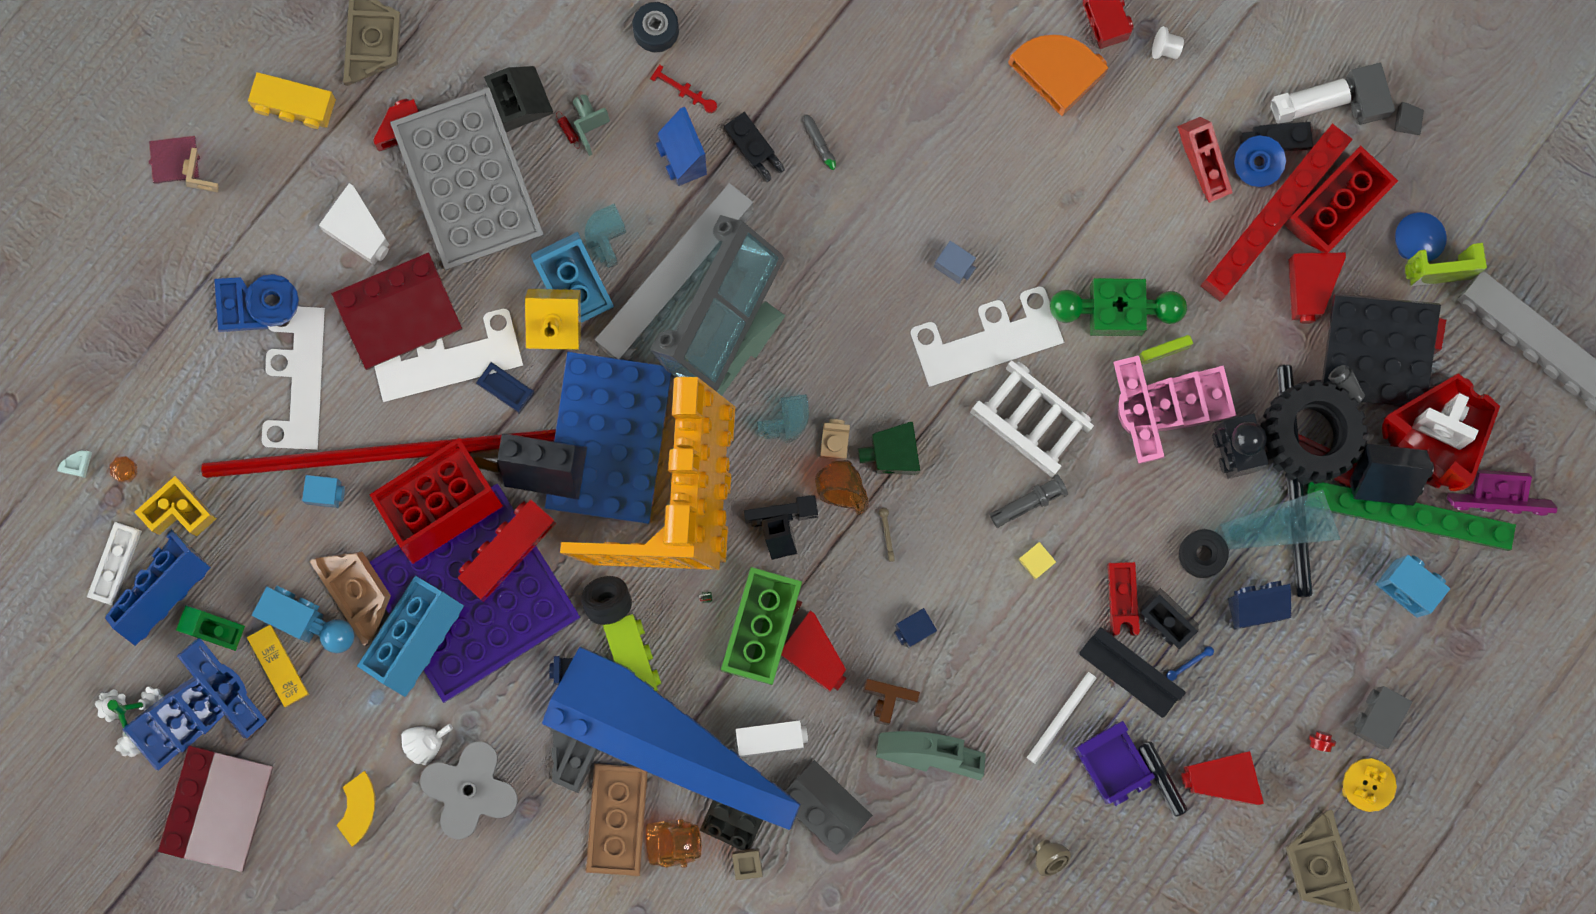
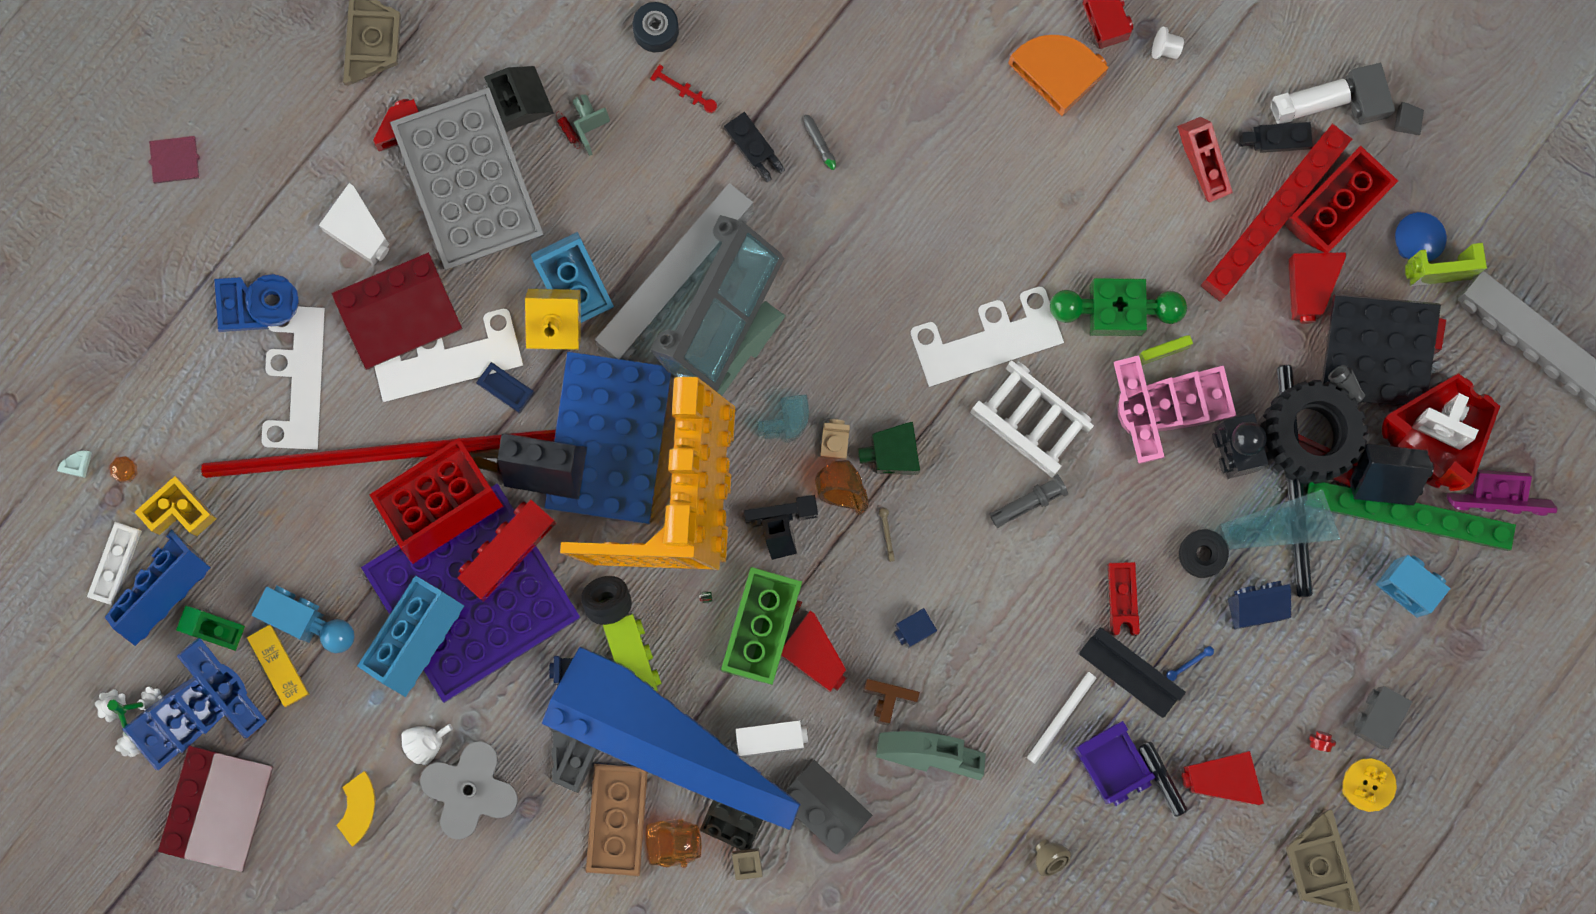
(189, 170): tan bracket -> none
(291, 101): yellow brick -> none
(323, 491): dark azure brick -> none
(355, 591): medium nougat wing -> none
(601, 228): clear light blue brick -> none
(682, 149): blue slope -> none
(955, 263): sand blue brick -> none
(1037, 560): light yellow tile -> none
(1169, 618): black brick -> none
(1273, 161): blue dish -> none

